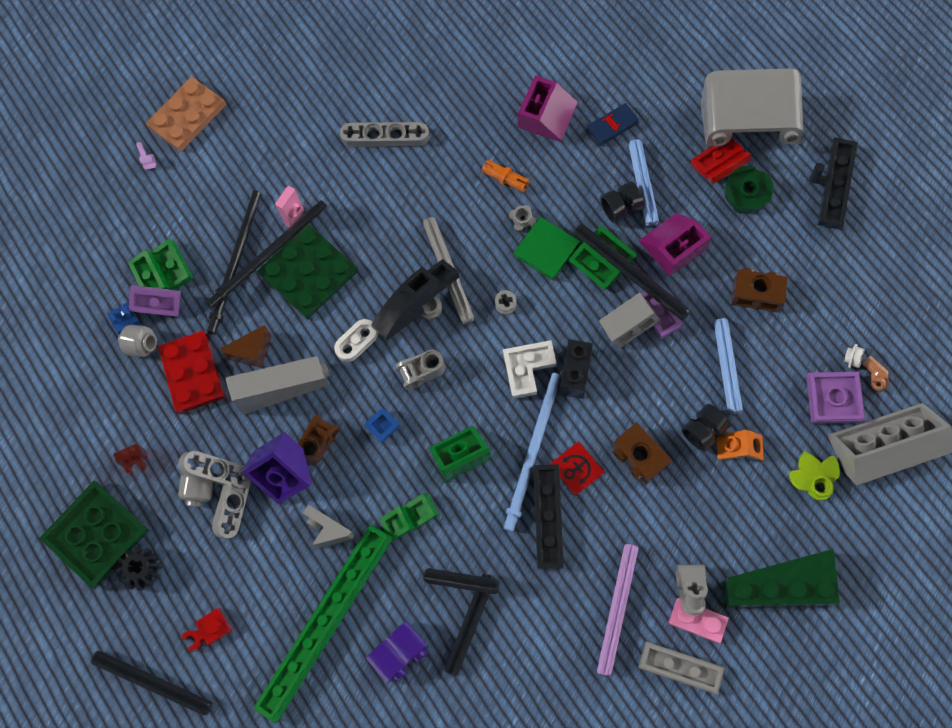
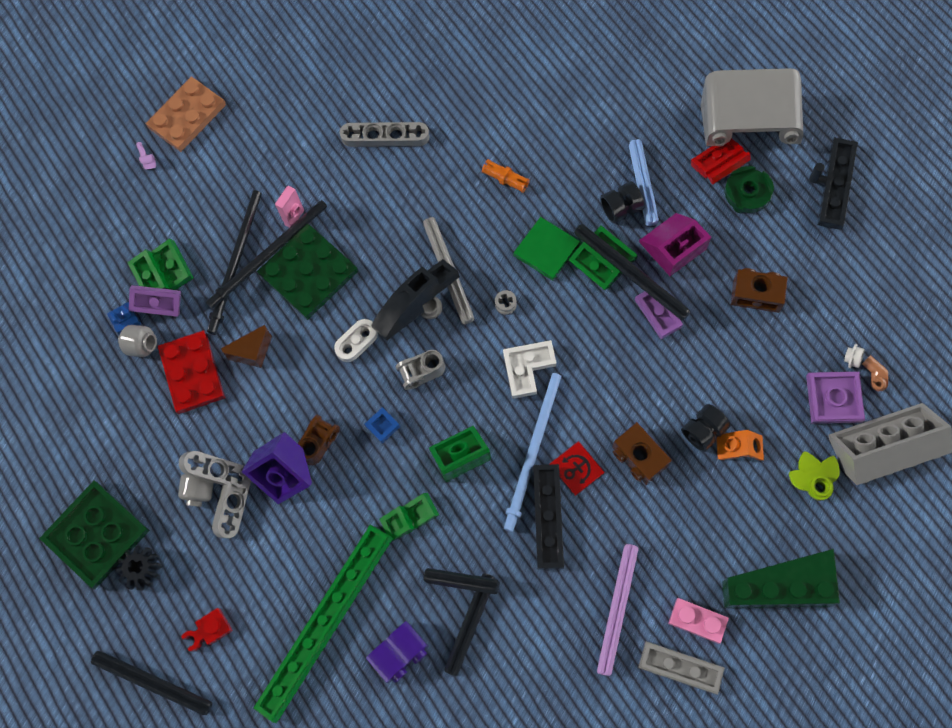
(131, 456): clear red tile -> none
(276, 383): light grey slope -> none
(332, 531): light grey slope -> none
(520, 211): light grey plate -> none
(546, 109): magenta slope -> none
(575, 369): black brick -> none
(612, 124): dark blue tile -> none
(629, 320): light grey hinge -> none
(692, 588): light grey piece -> none
(728, 366): light blue axle -> none

